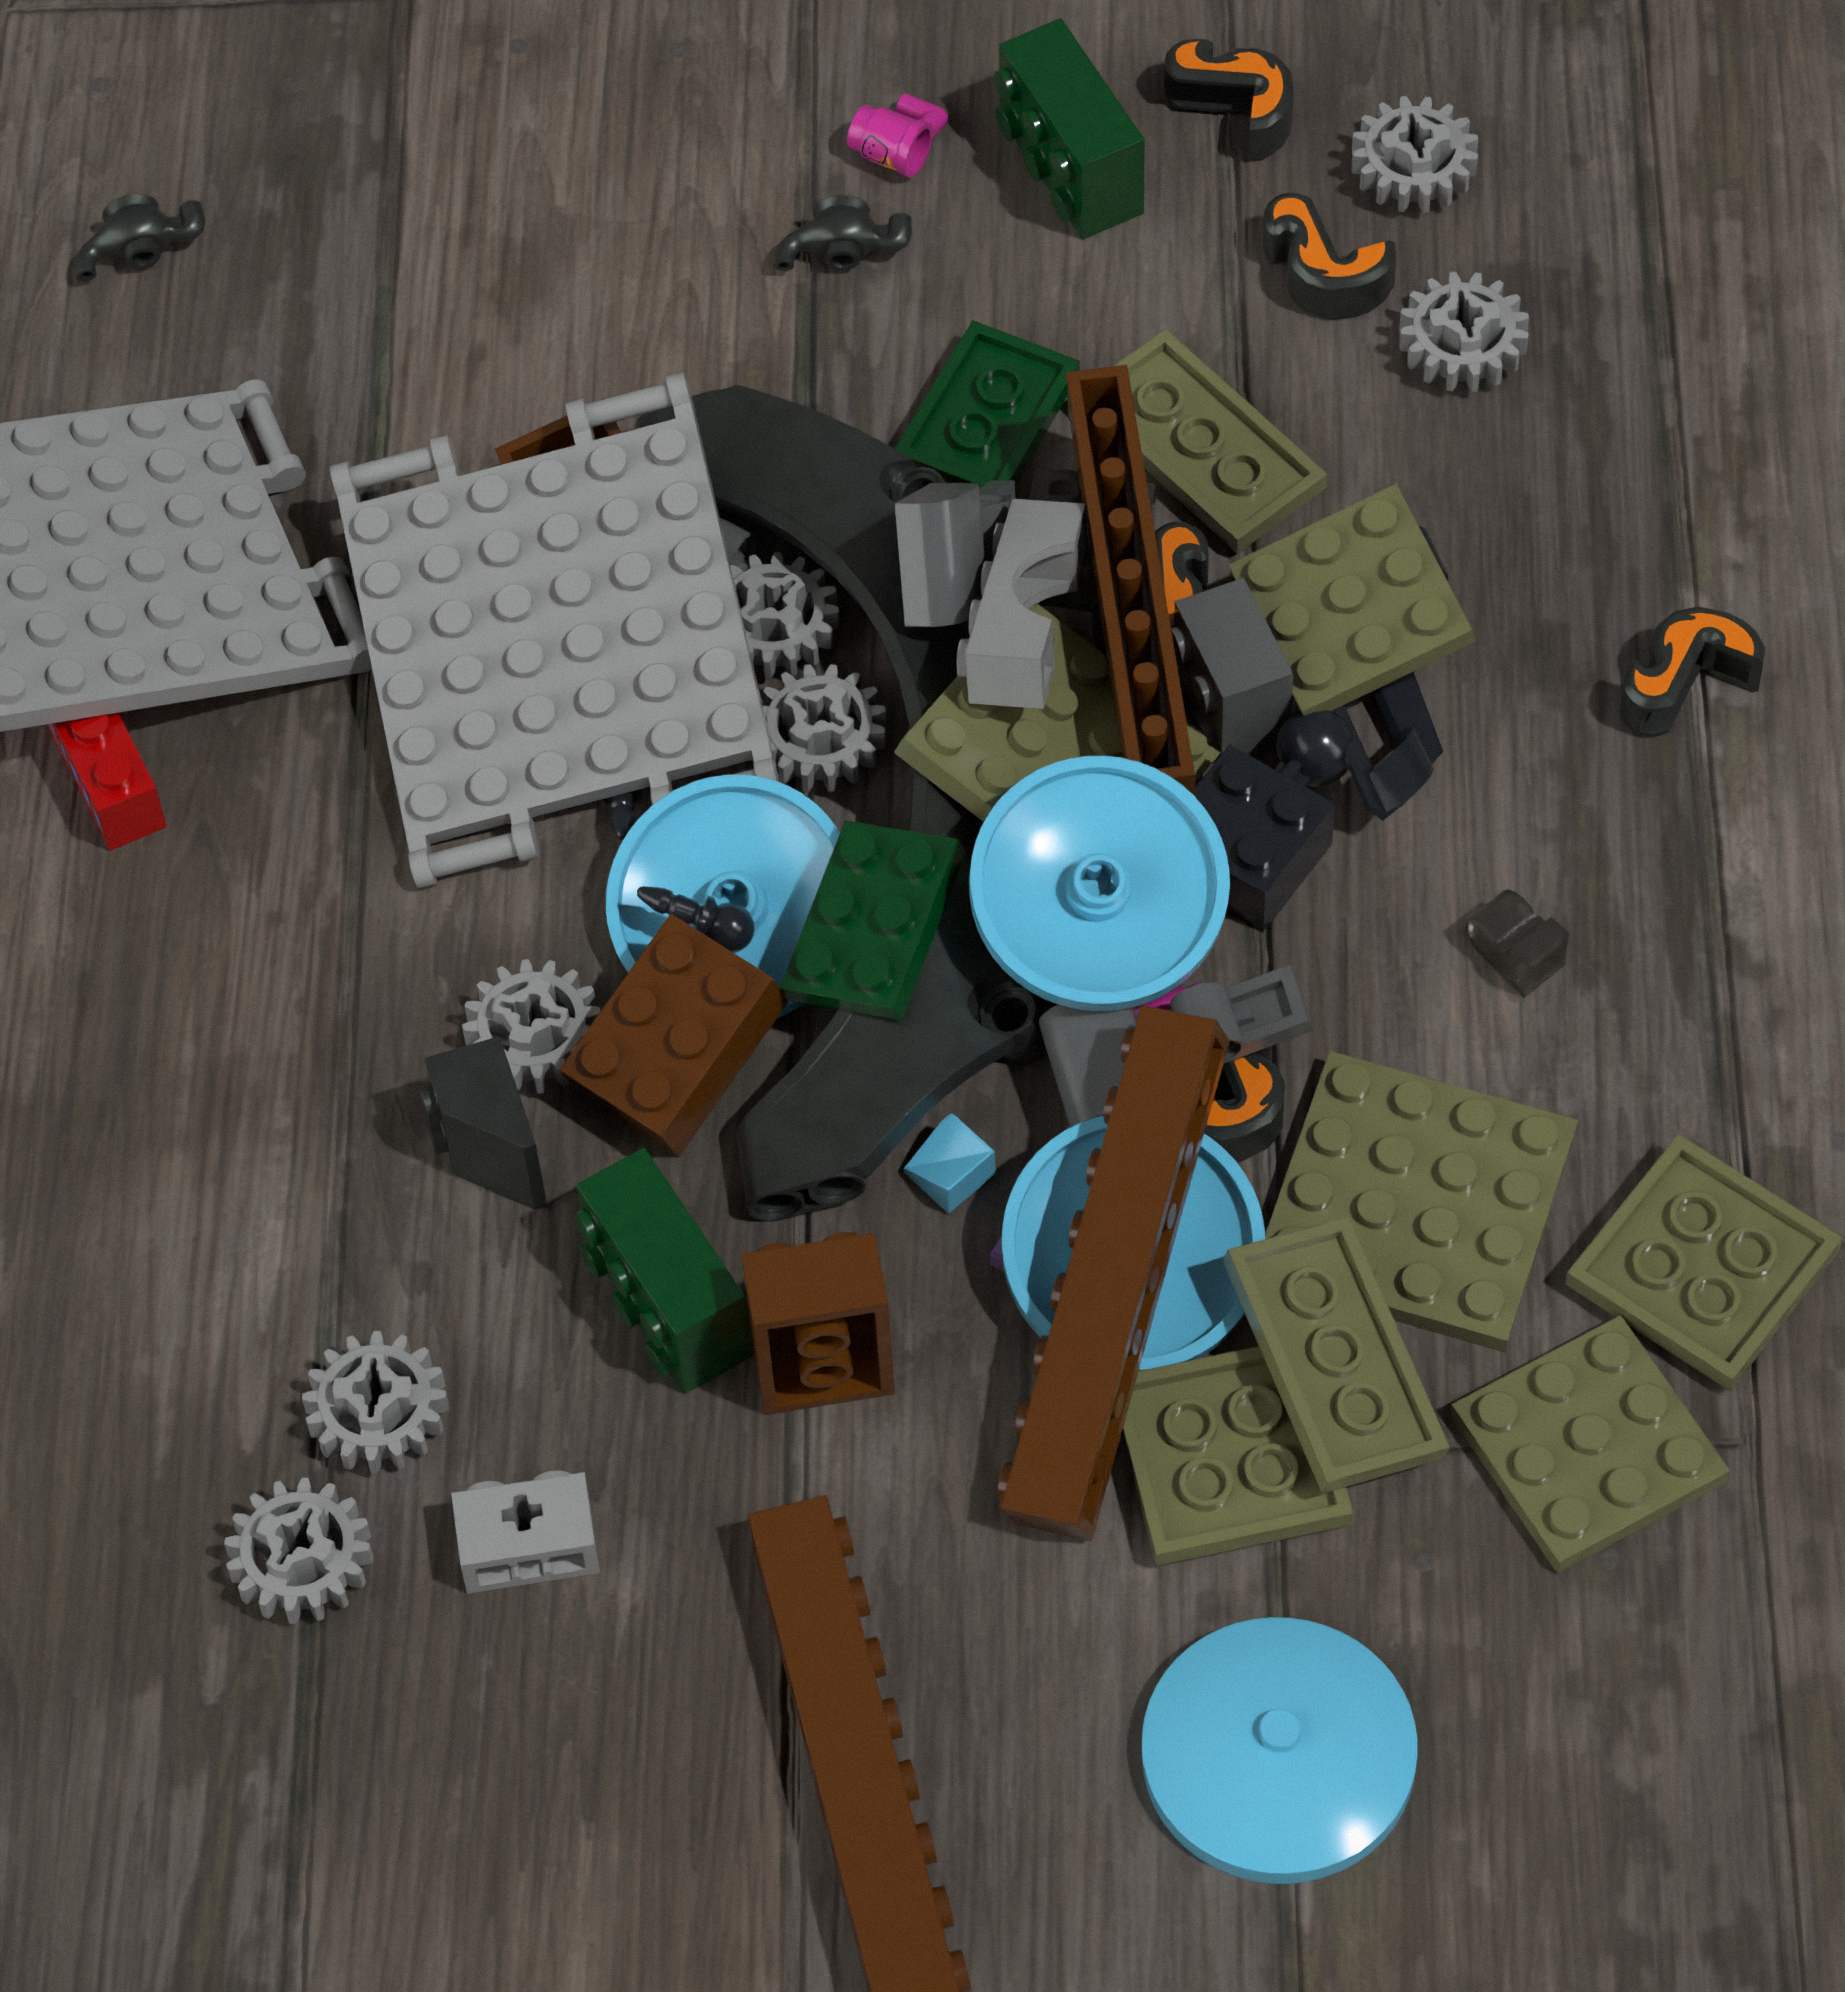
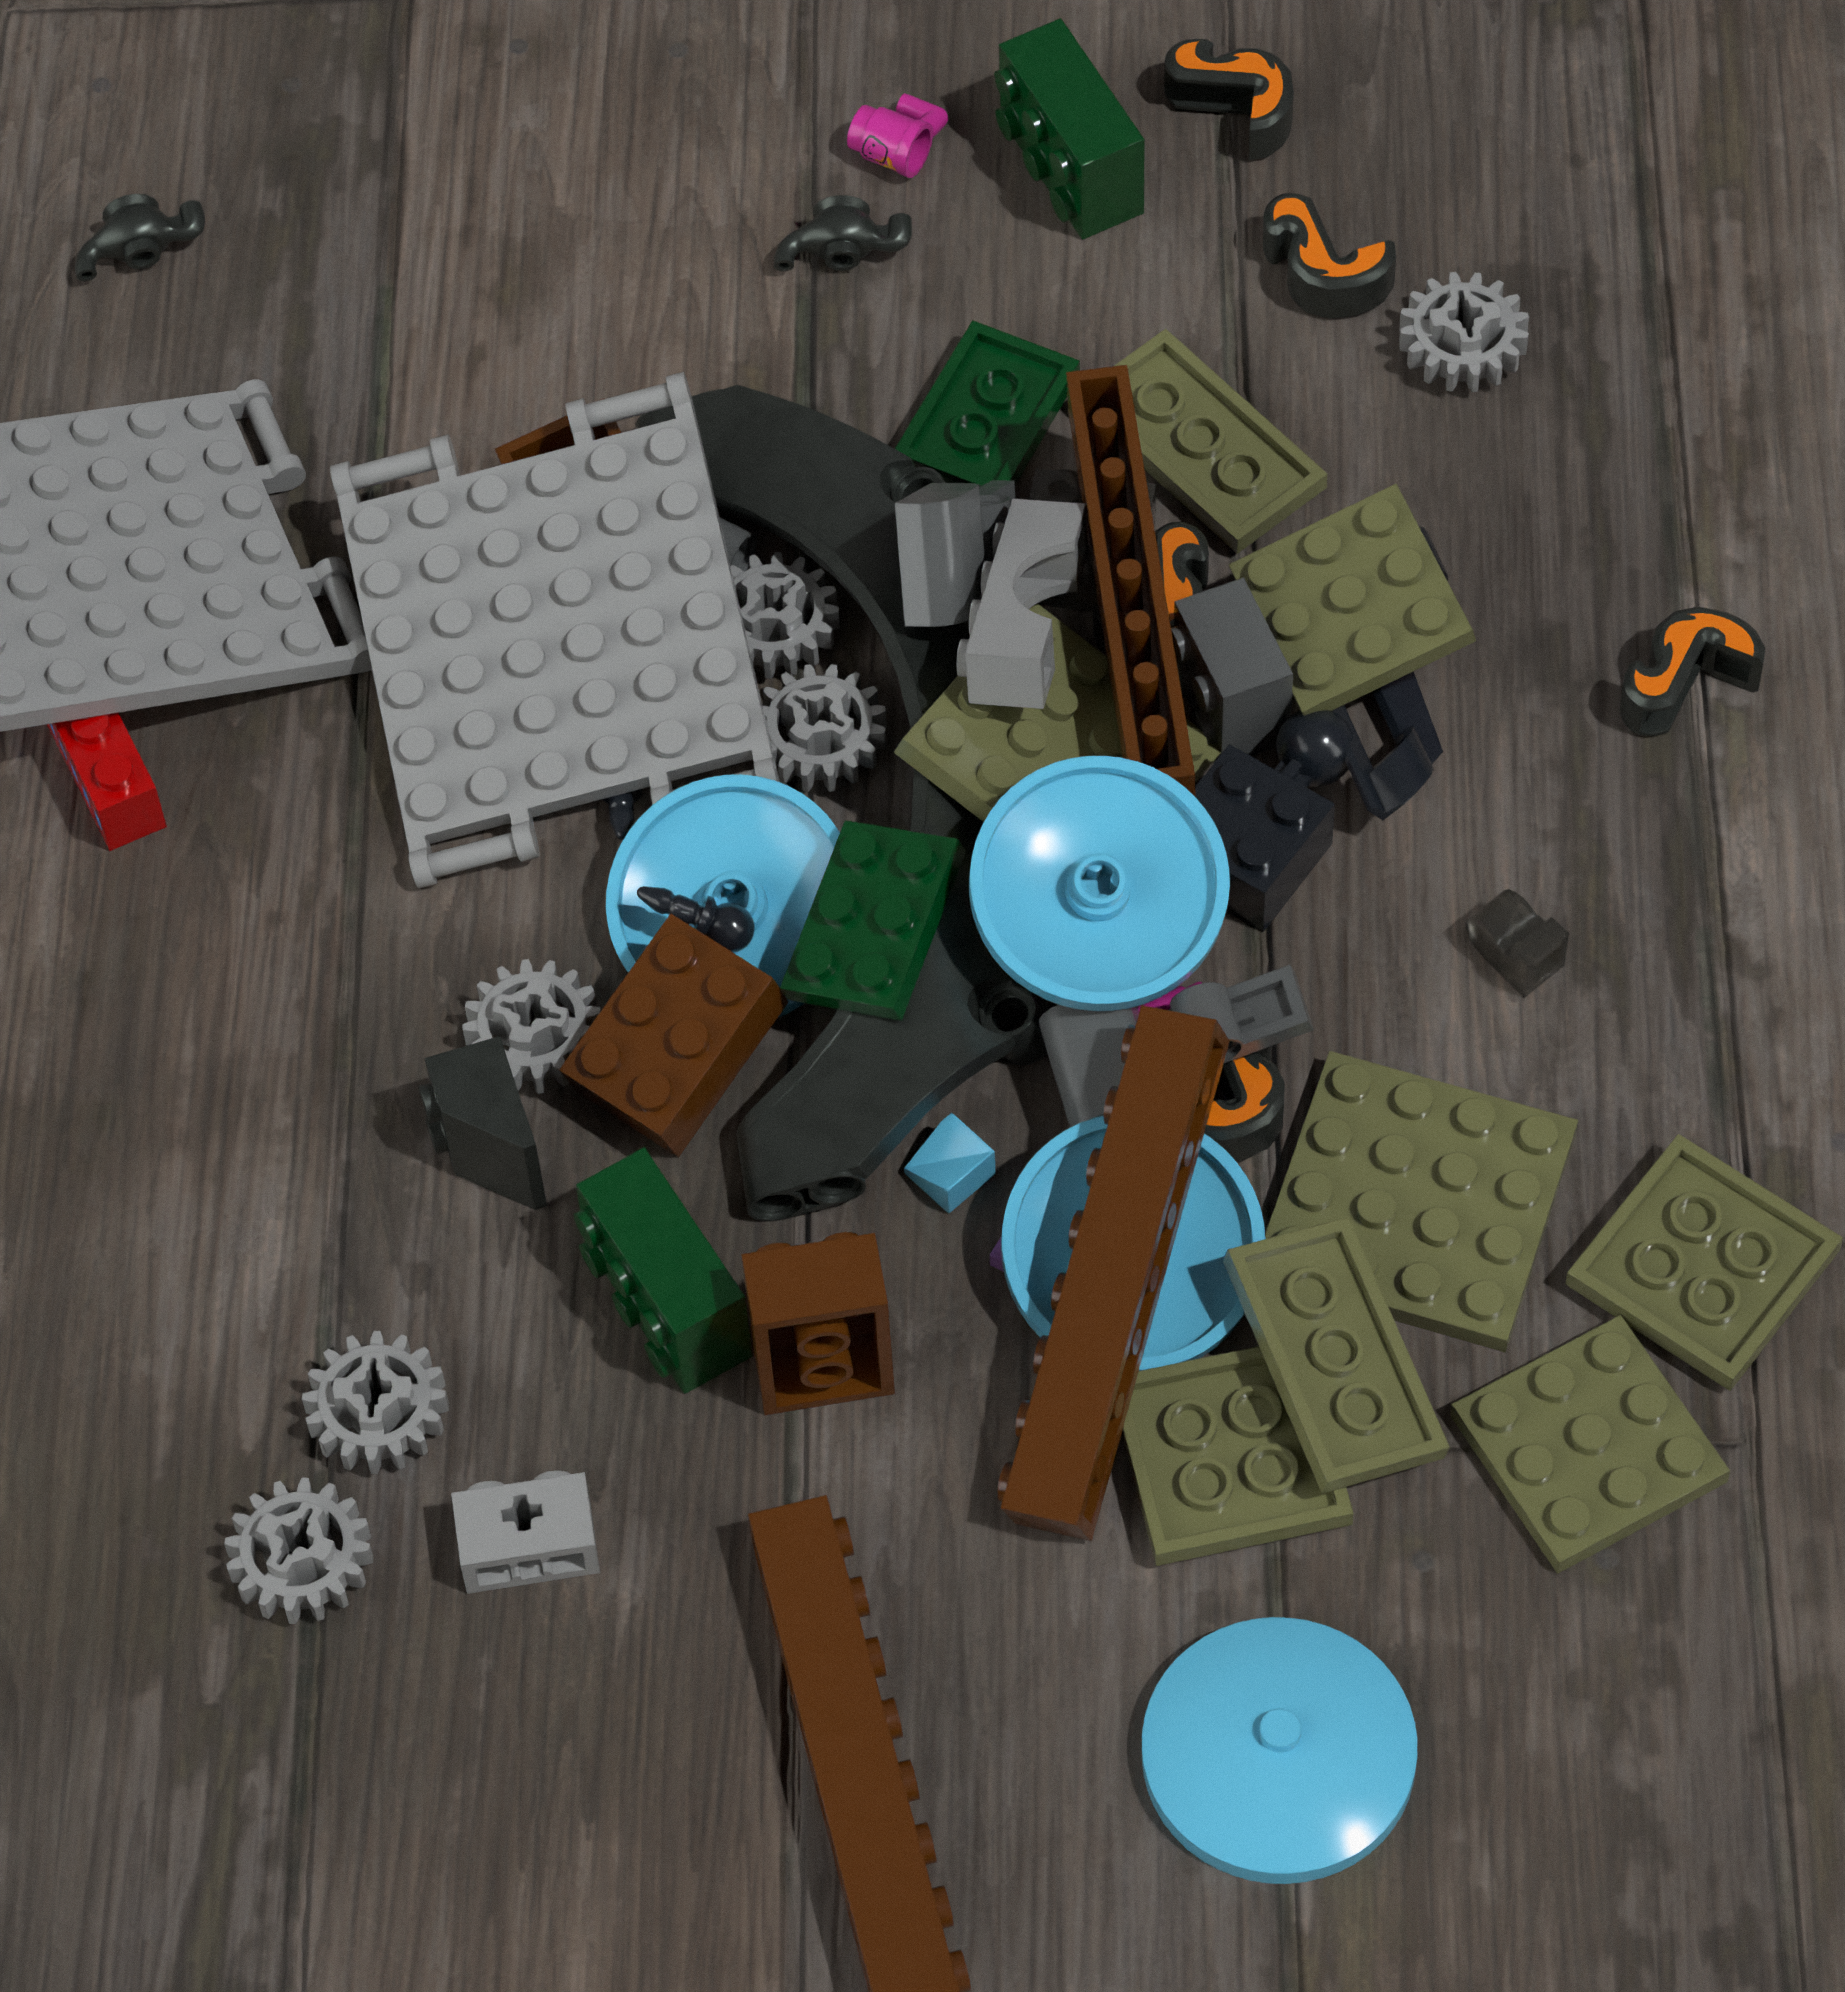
(1414, 154): light grey gear -> none

